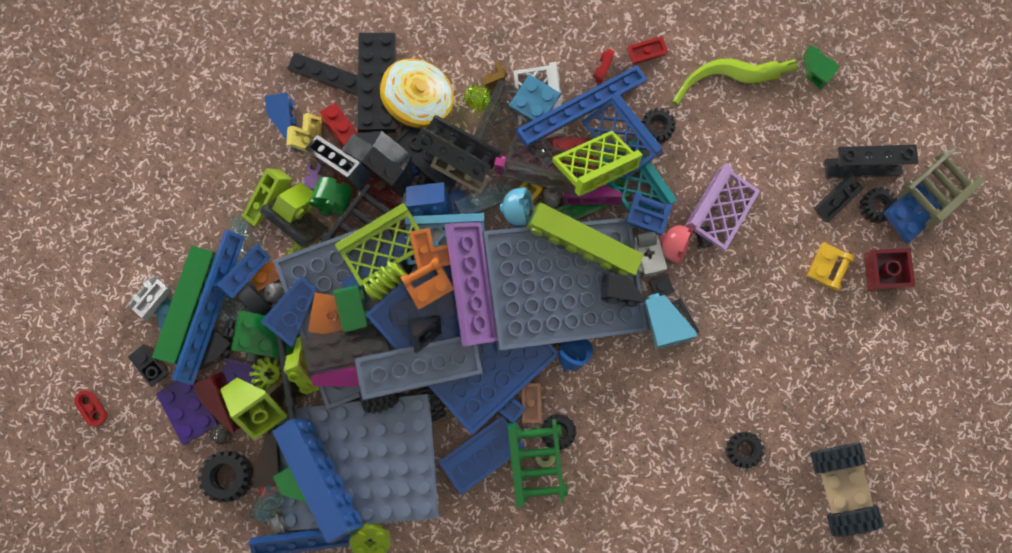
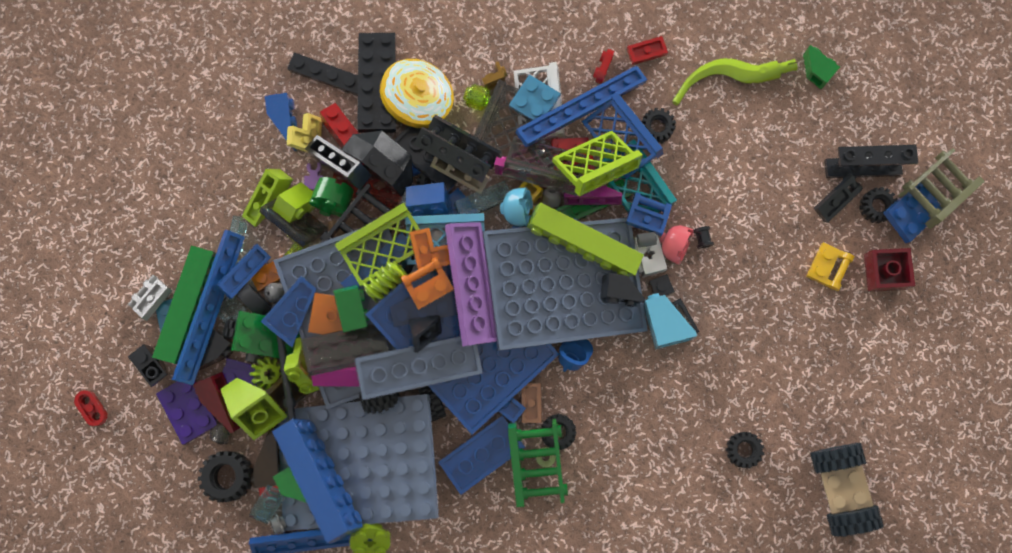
(707, 202): lavender fence -> none

